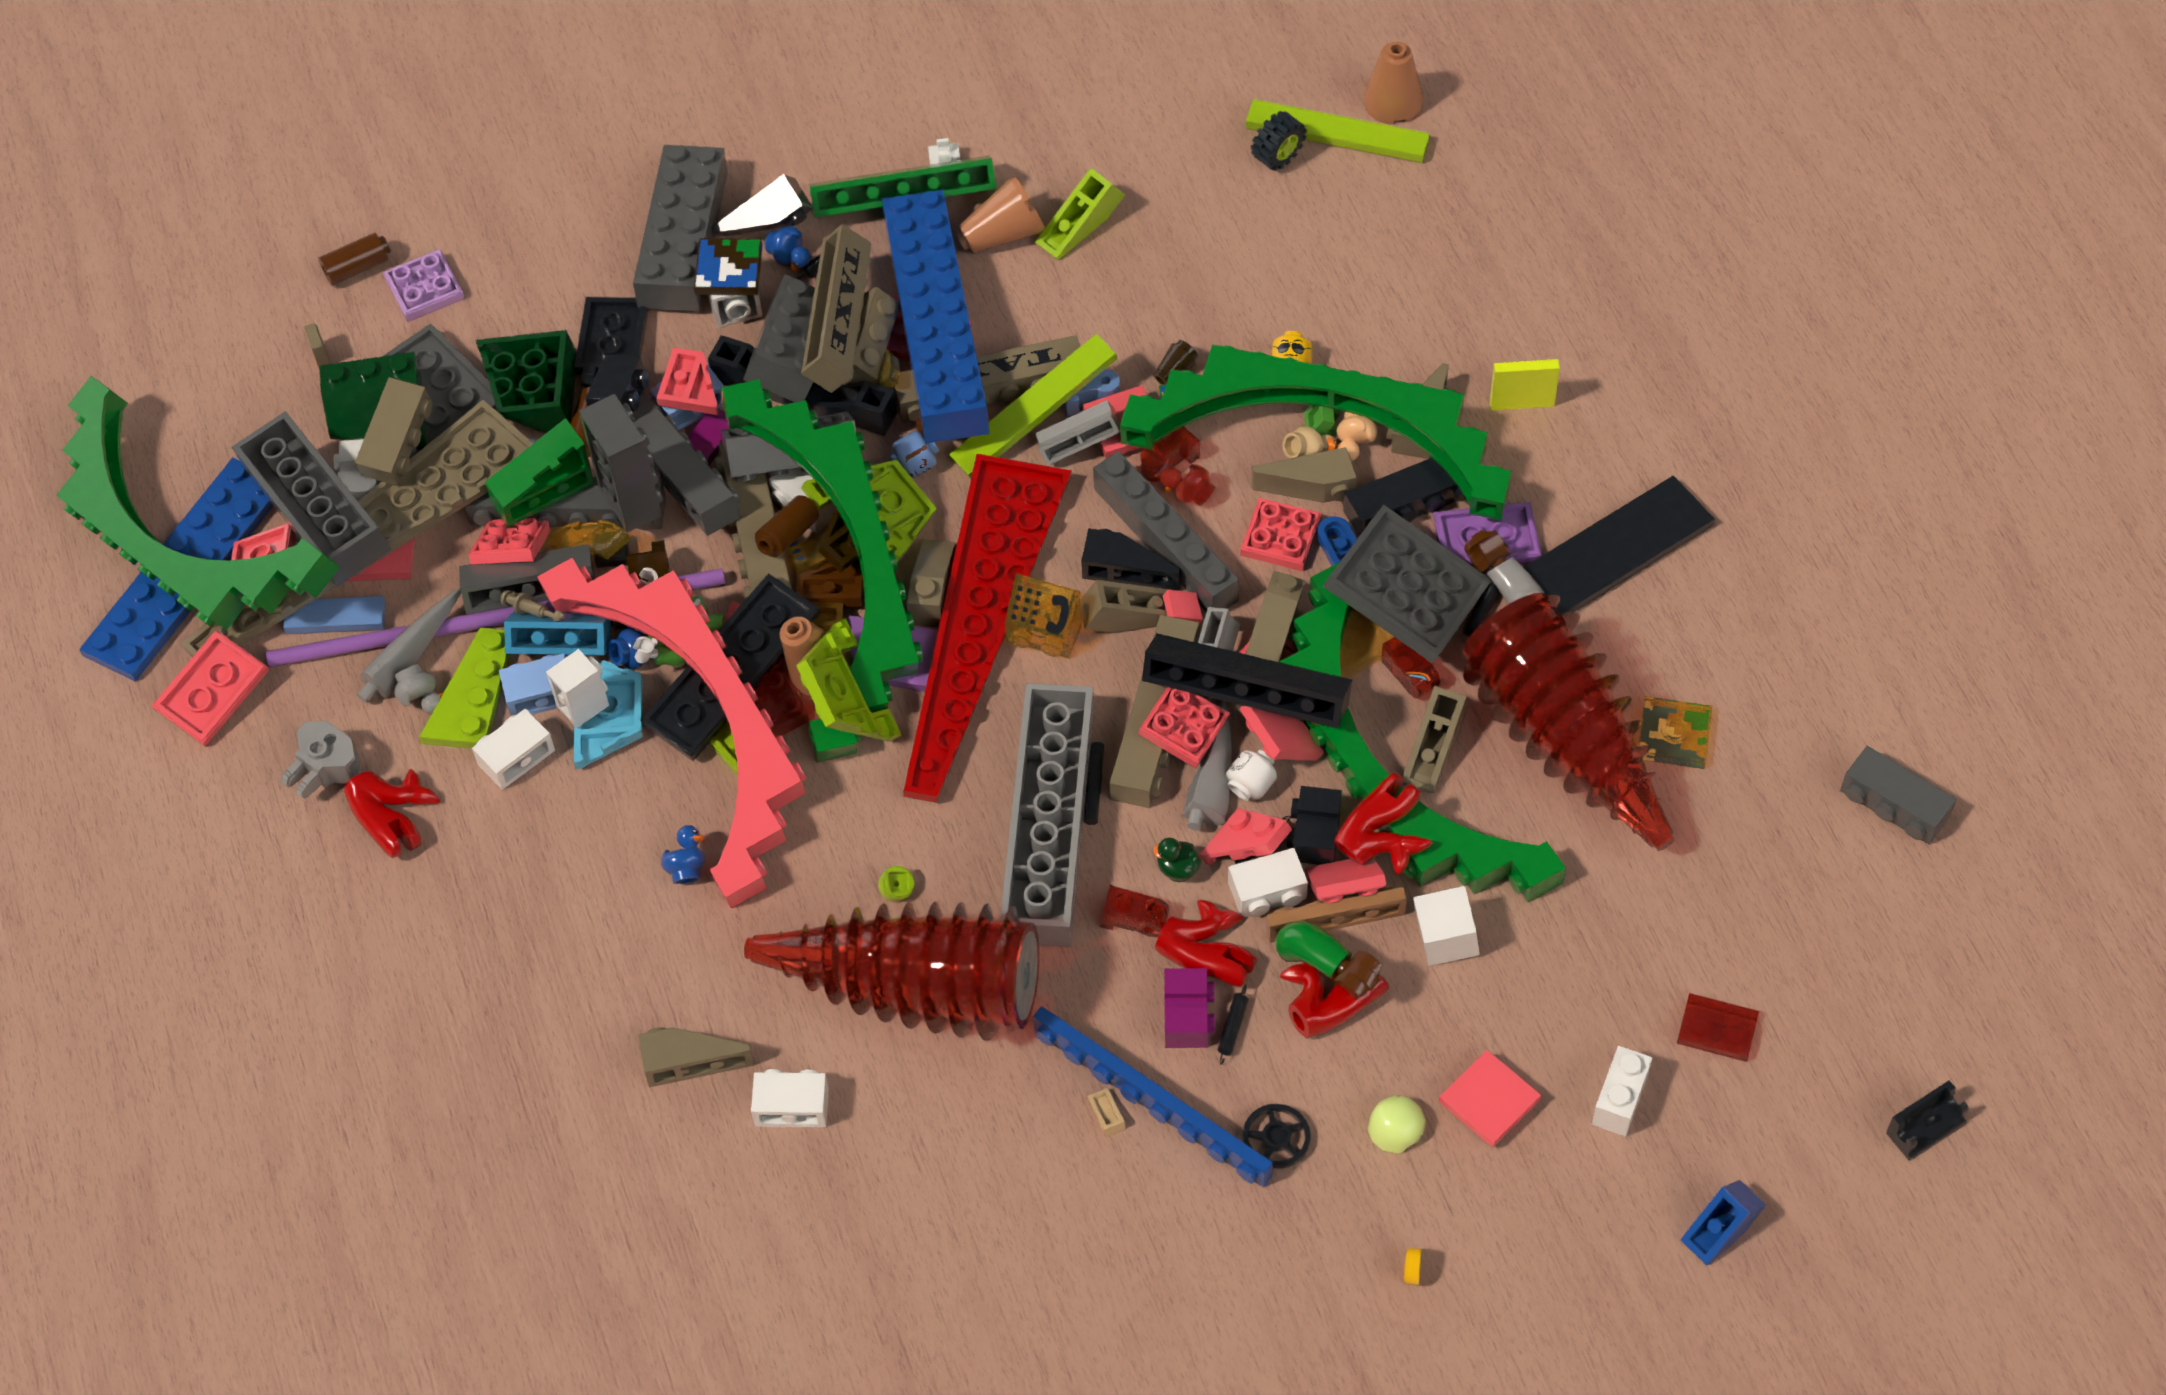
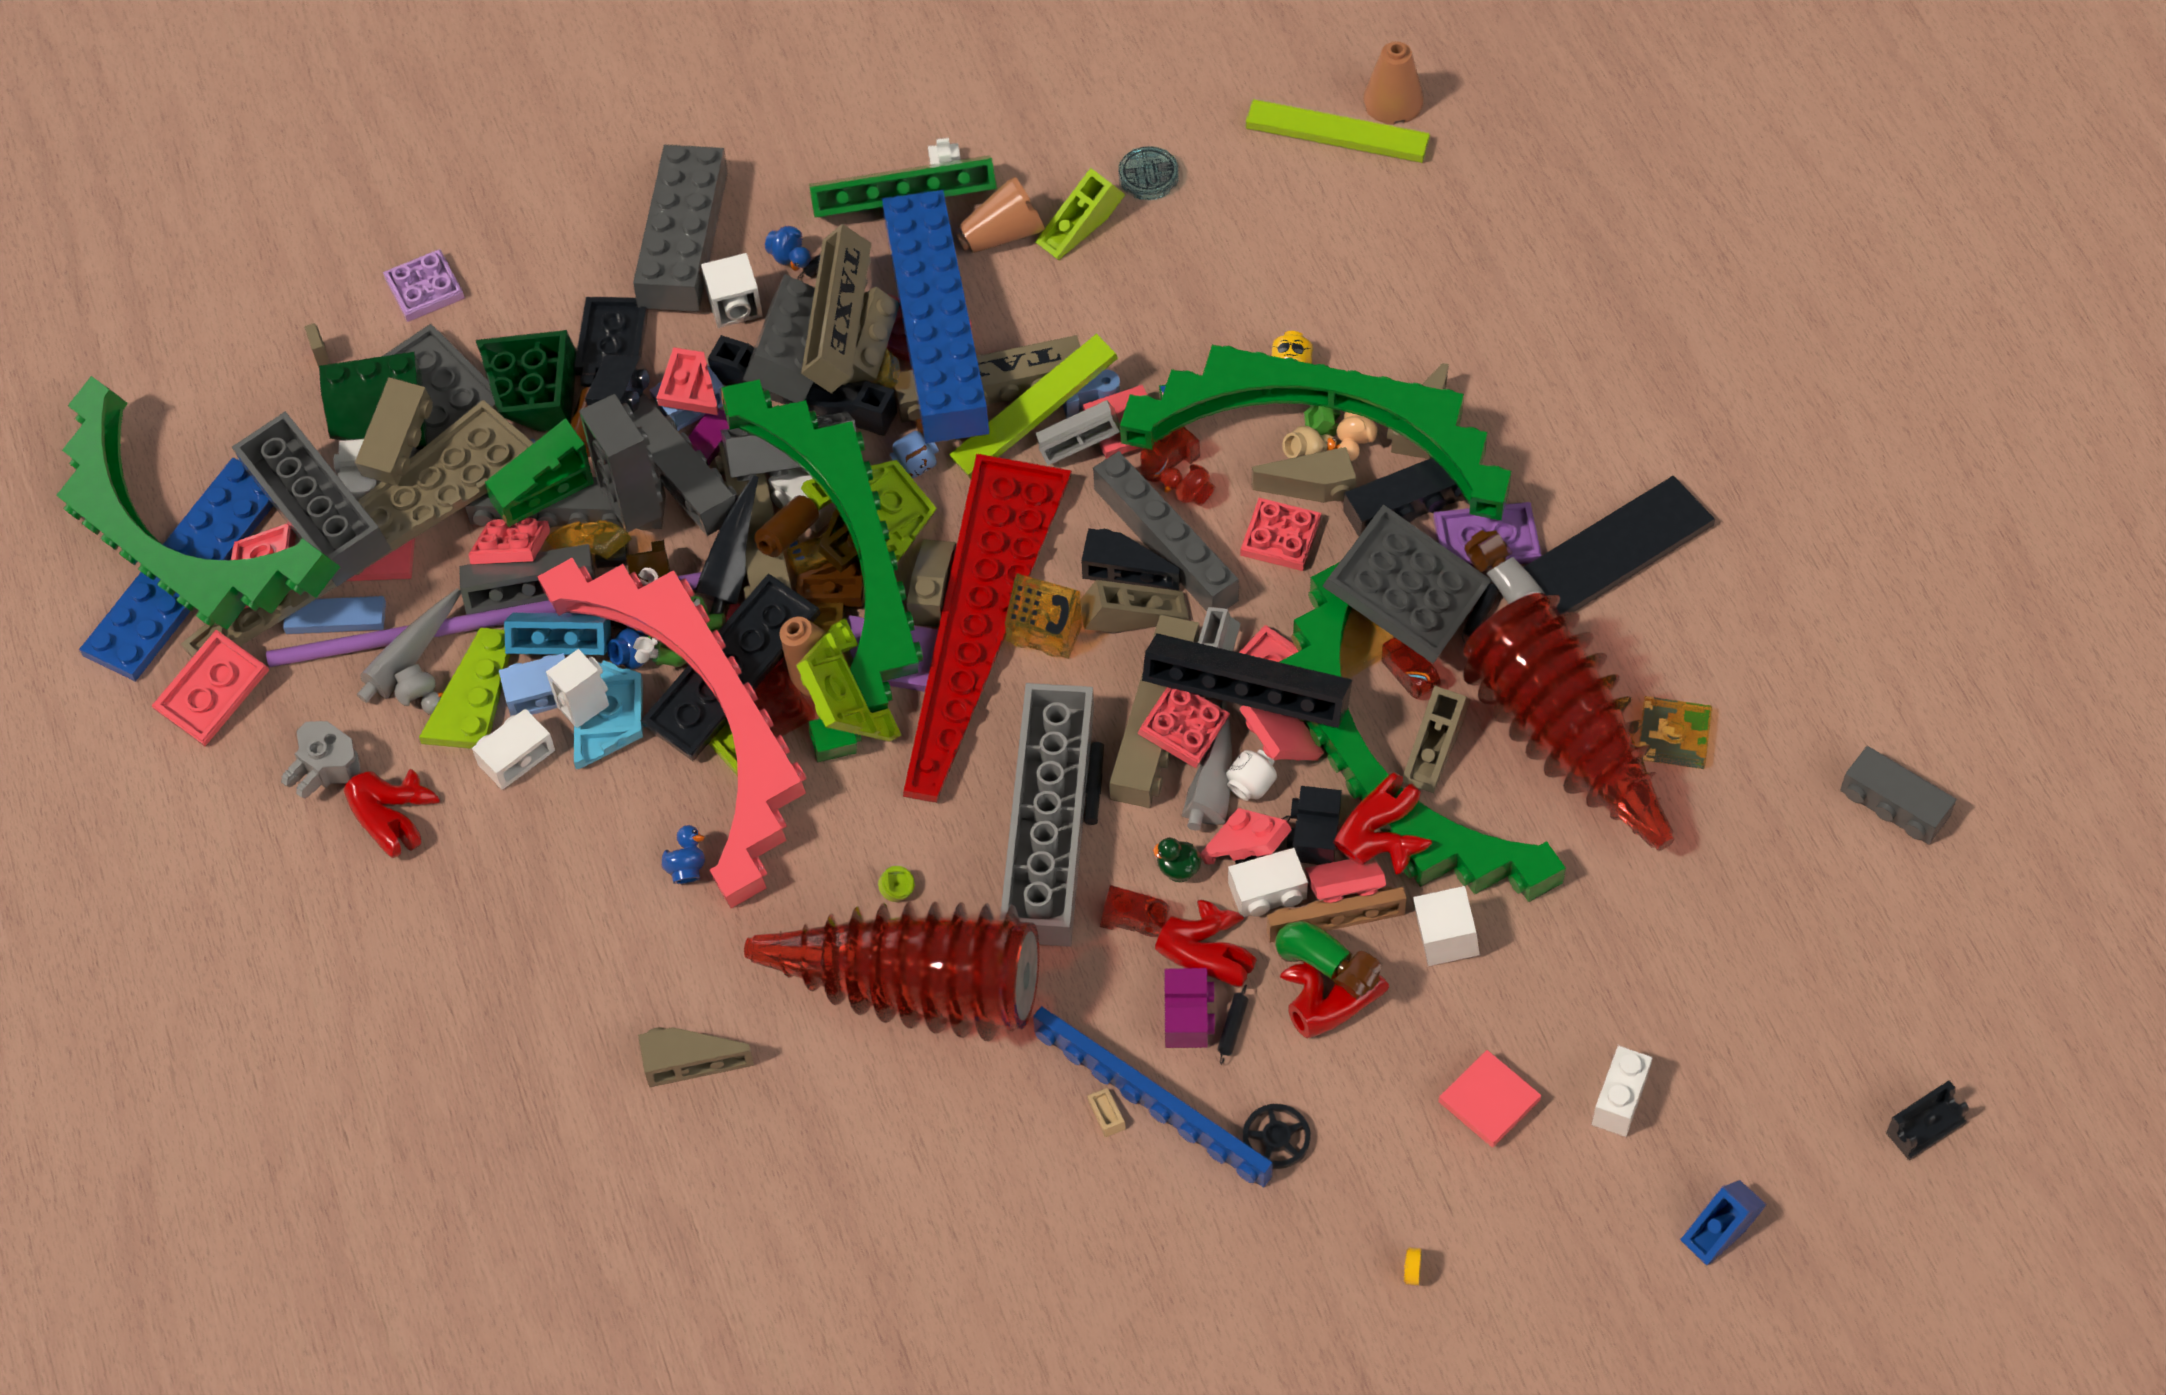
(354, 258): reddish brown brick -> none
(523, 604): dark tan piece -> none
(726, 561): none -> black piece
(728, 266): tile -> none
(773, 207): slope -> none
(789, 1099): white brick -> none
(1148, 172): none -> clear light blue tile
(1178, 357): dark brown cone -> none
(1182, 605): coral tile -> none
(1275, 616): dark tan slope -> none
(1278, 140): black wheel -> none
(1335, 548): blue plate -> none
(1396, 1124): yellowish green hair -> none
(1524, 384): neon yellow tile -> none
(1717, 1027): clear red plate -> none

